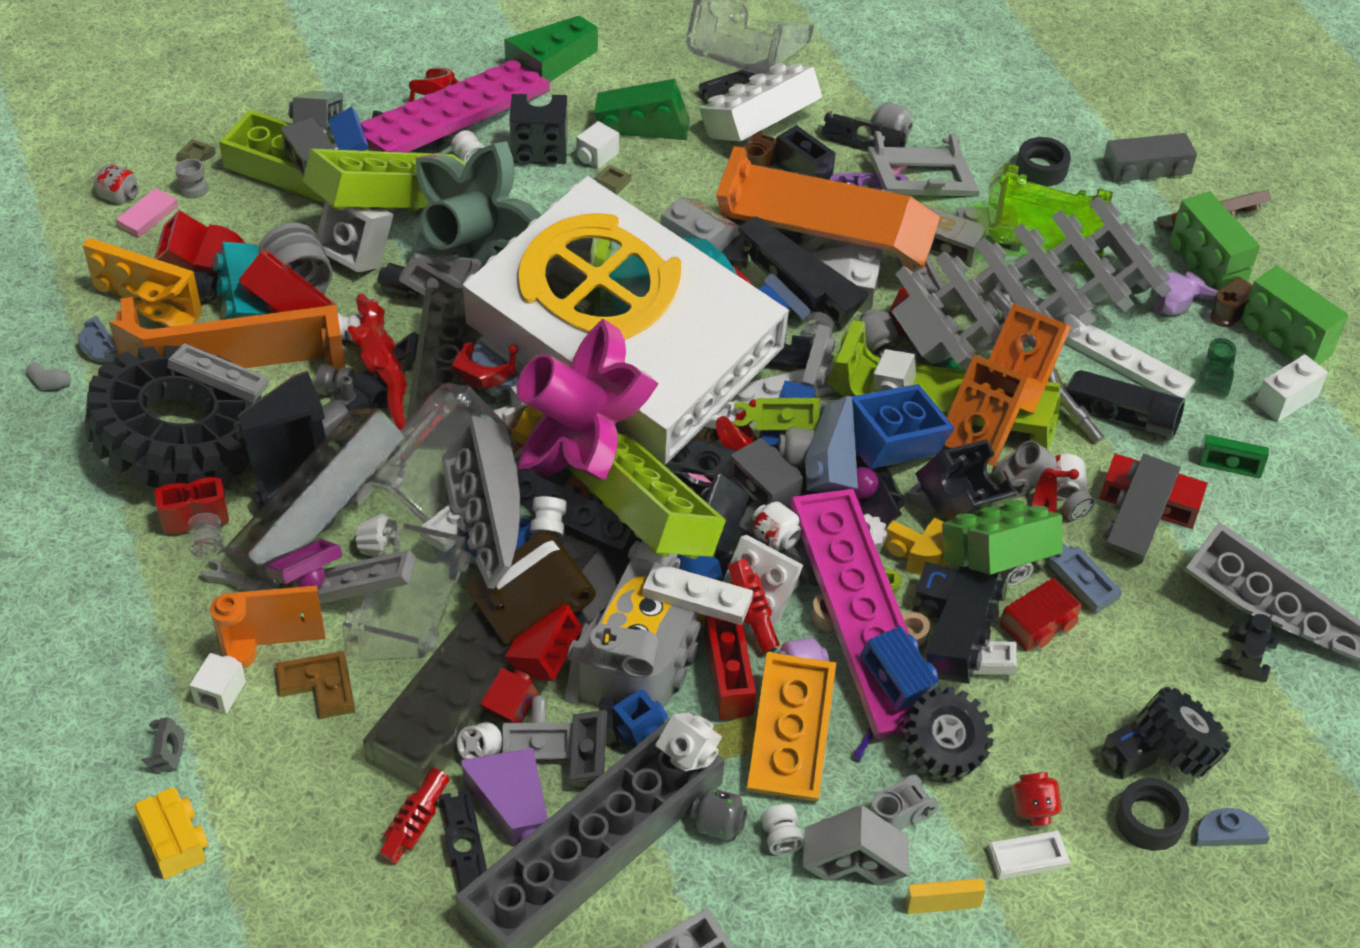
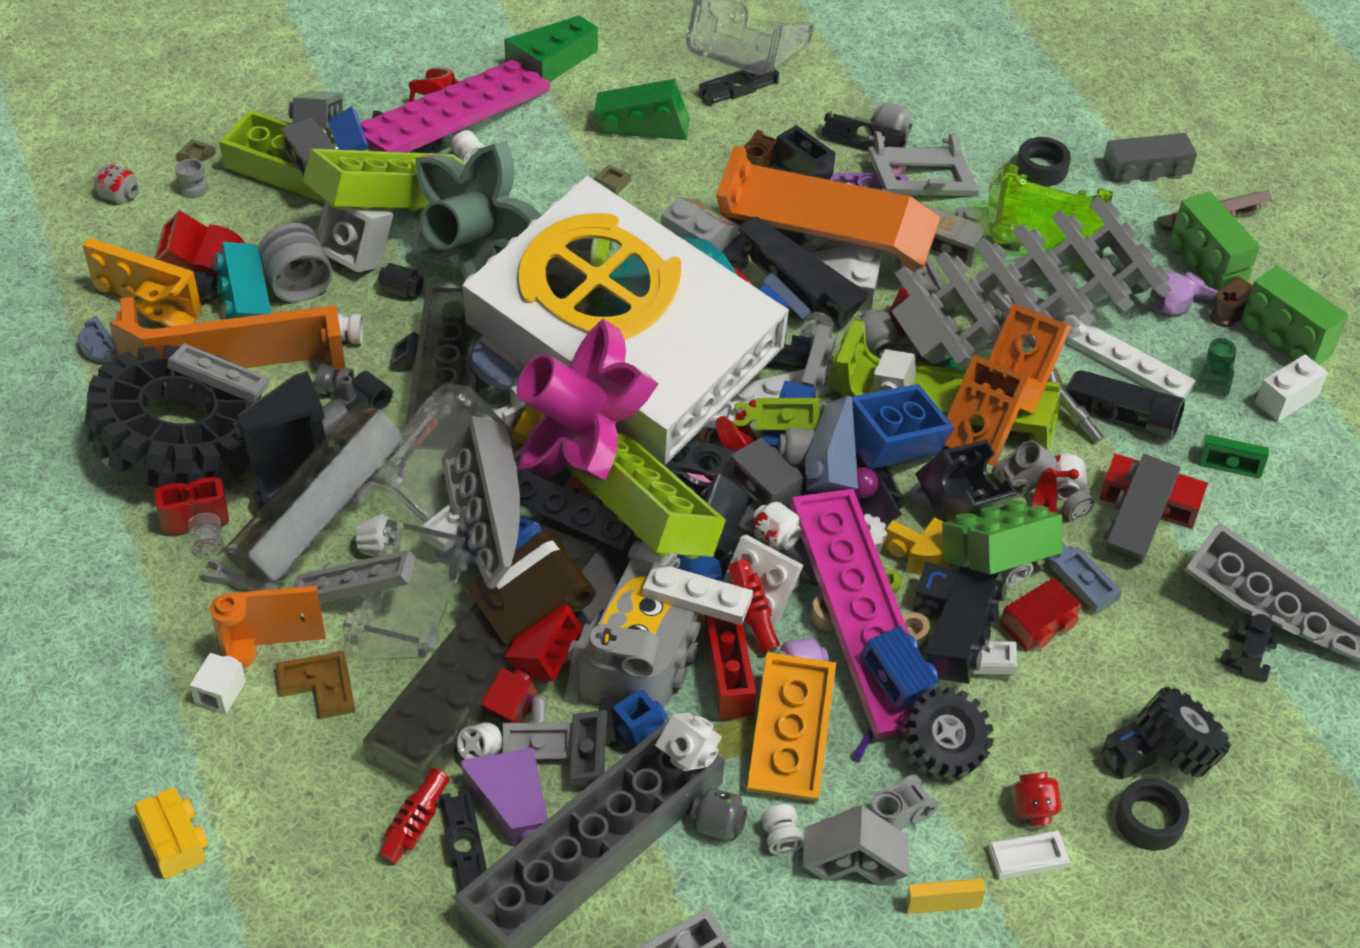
(48, 379): light grey arm -> none
(147, 212): bright pink tile -> none
(161, 754): dark grey piece -> none
(280, 285): red brick -> none
(305, 565): magenta tile -> none
(379, 355): red animal -> none
(437, 271): light grey wing -> none
(483, 376): red helmet -> none
(539, 132): black piece -> none
(548, 515): white wheel -> none
(597, 145): white brick -> none
(760, 102): white brick -> none
(1230, 827): sand blue plate -> none

